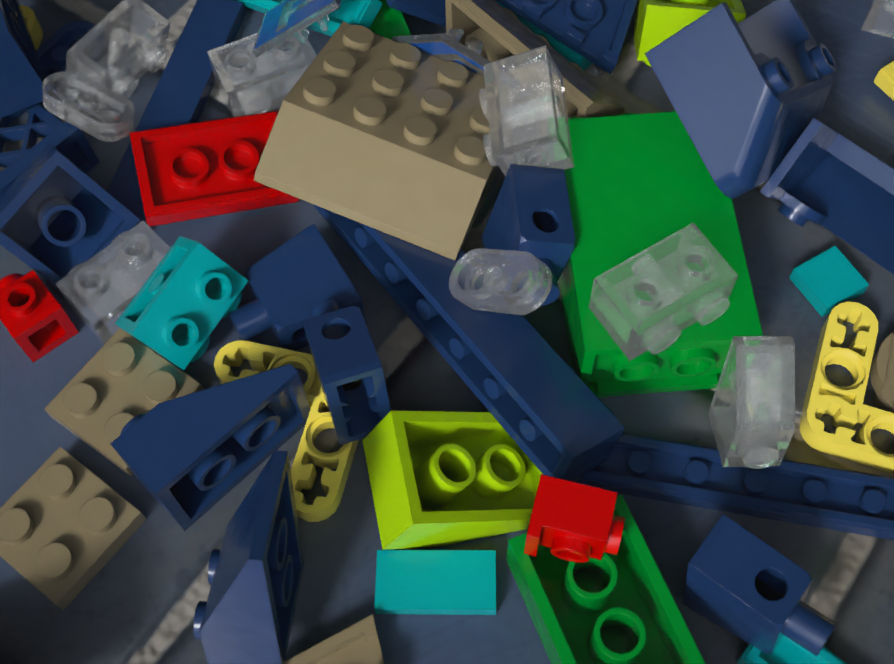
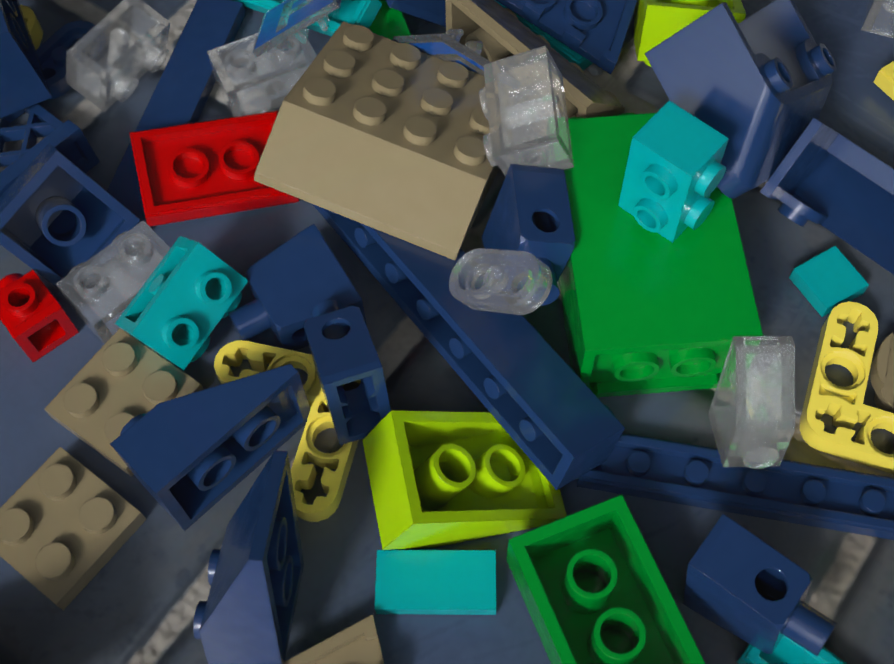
(88, 105): clear plate -> none
(573, 521): red brick -> none
(662, 292): clear brick -> none
(672, 172): none -> teal brick

